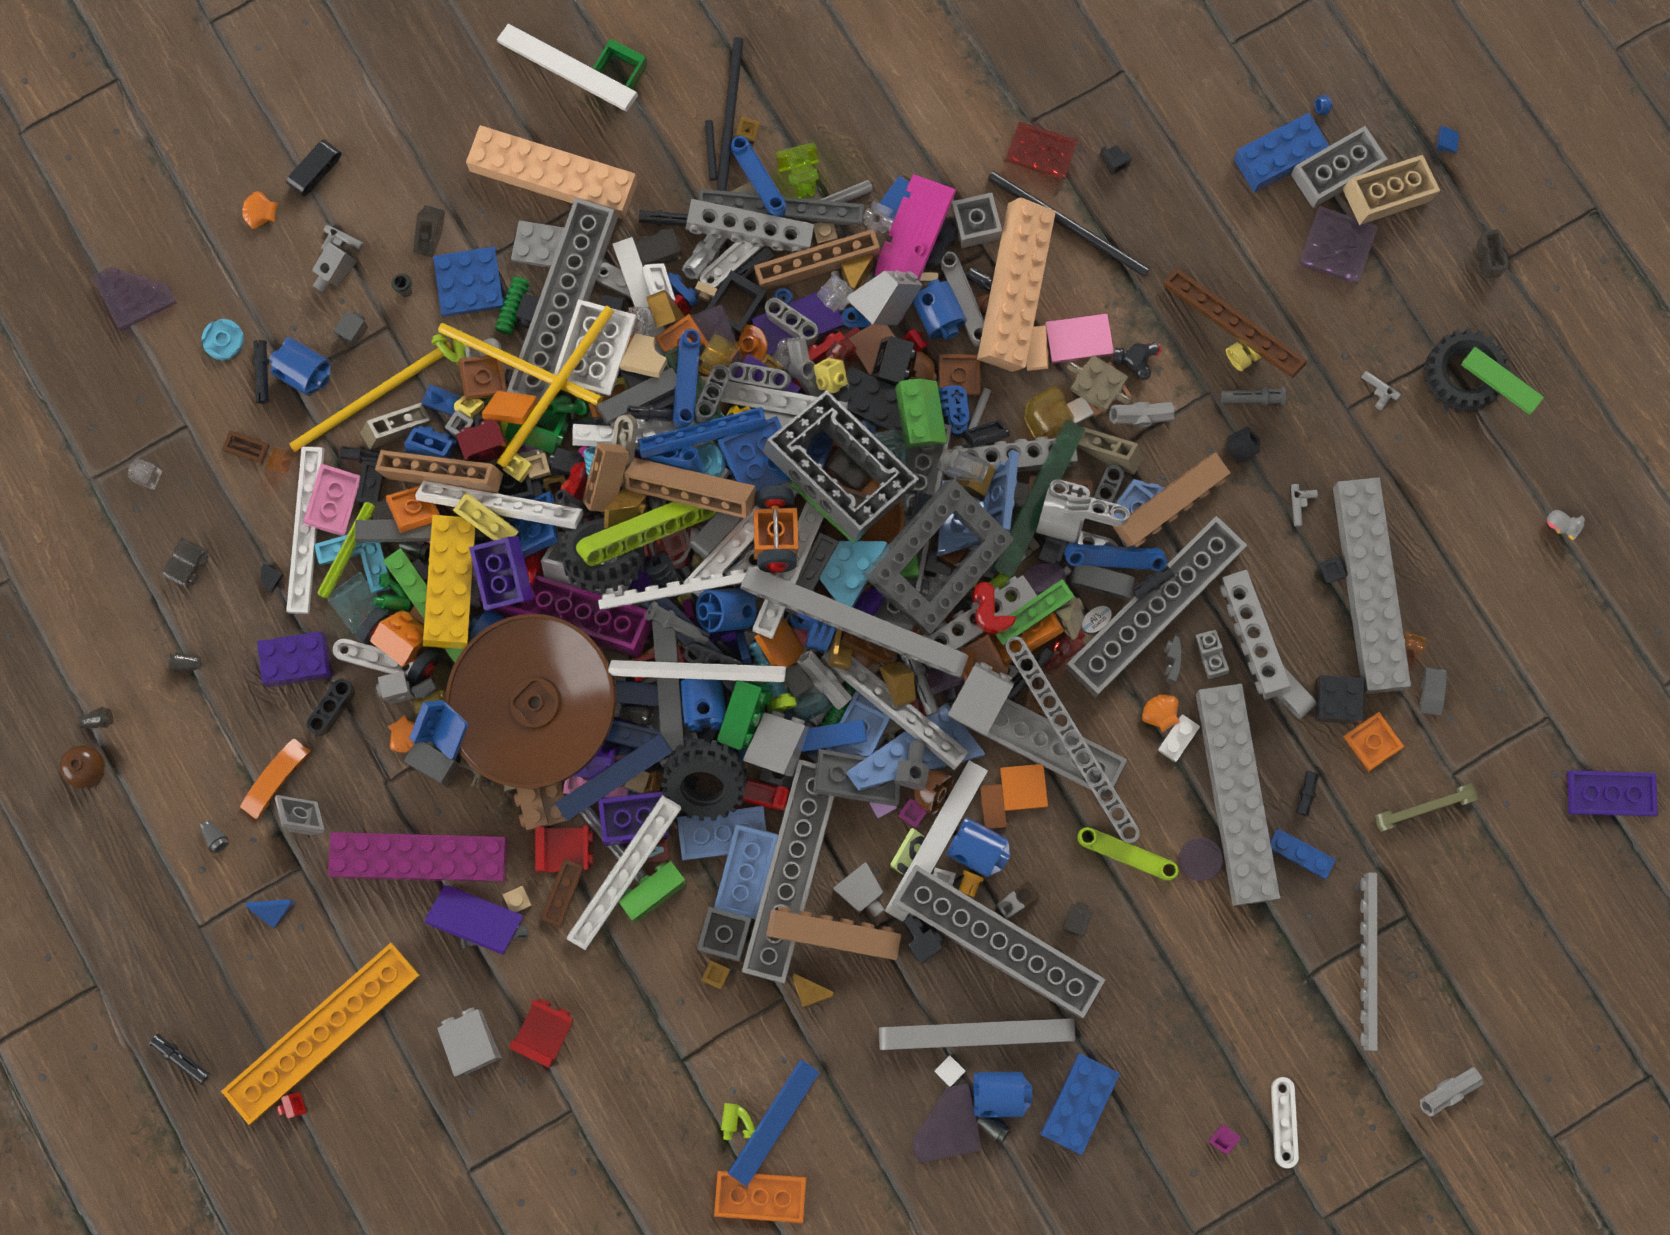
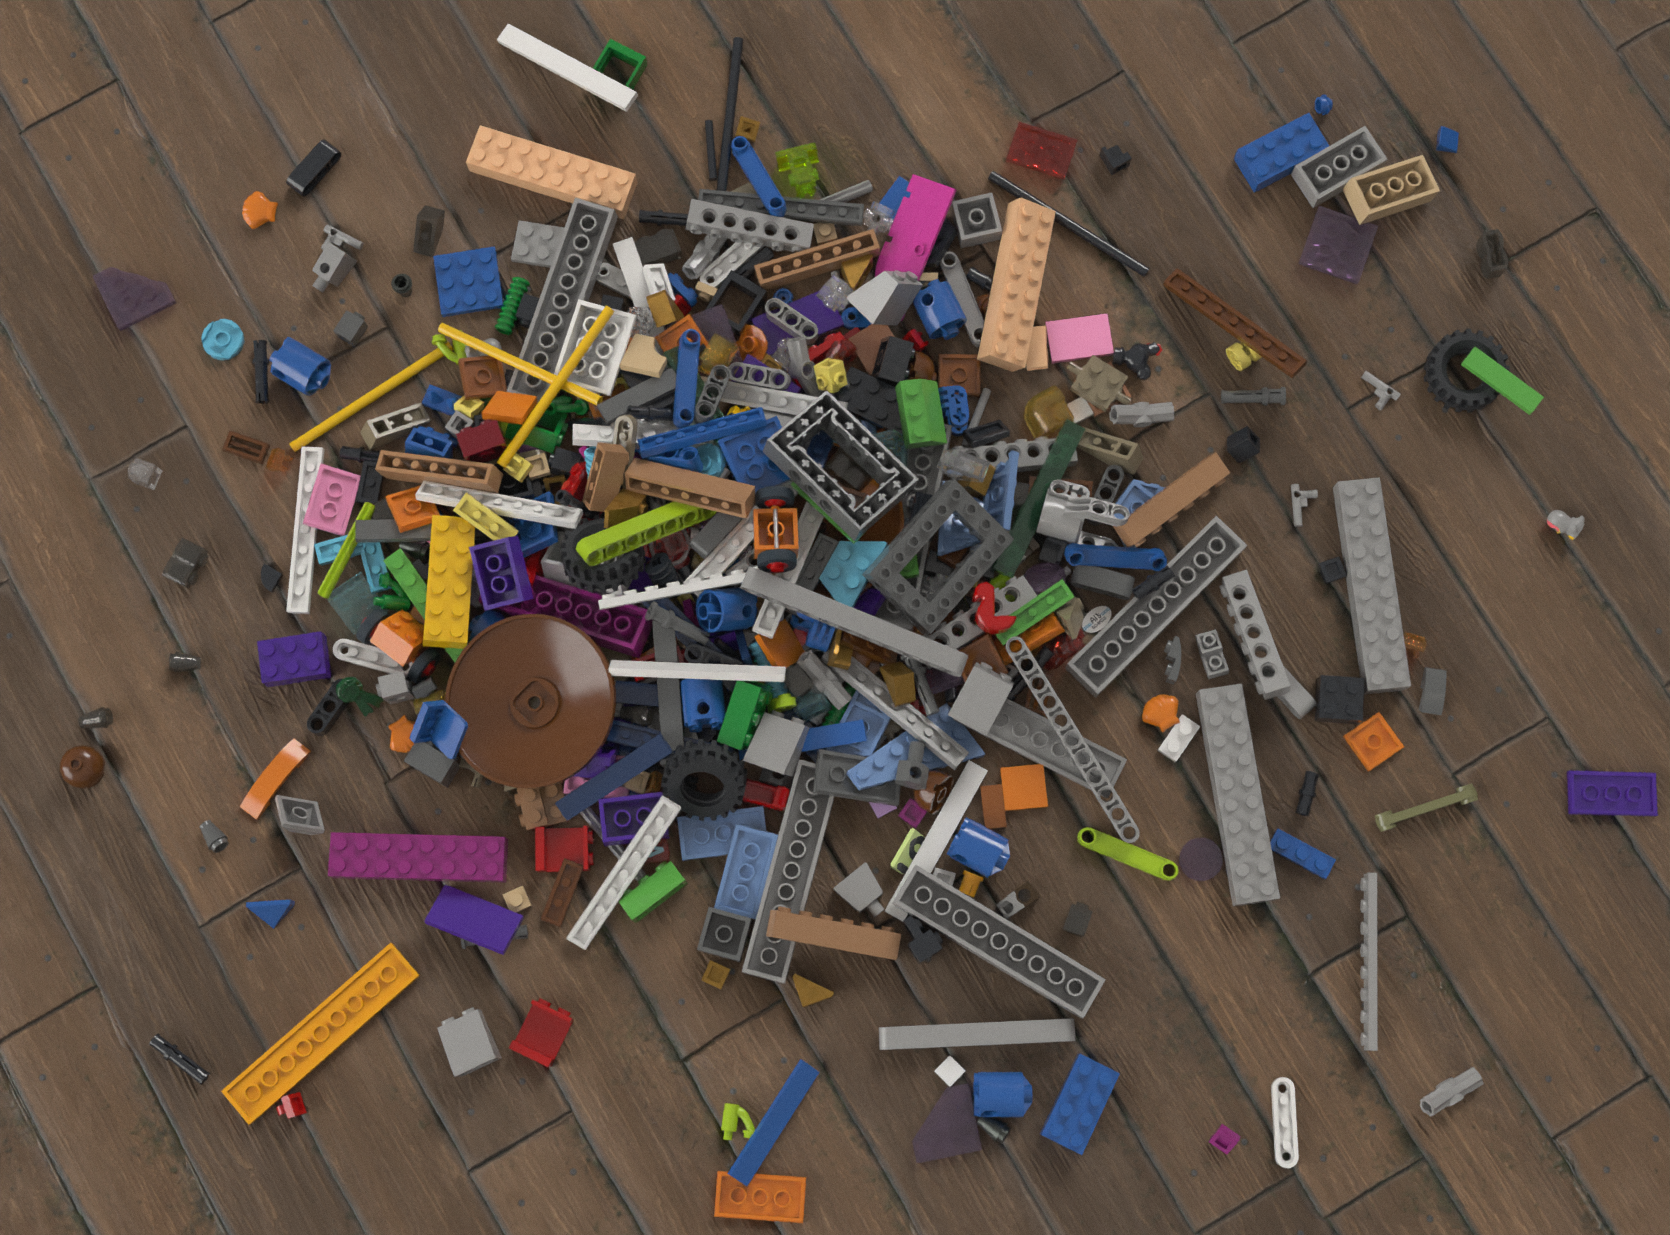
(351, 690): none -> dark green piece

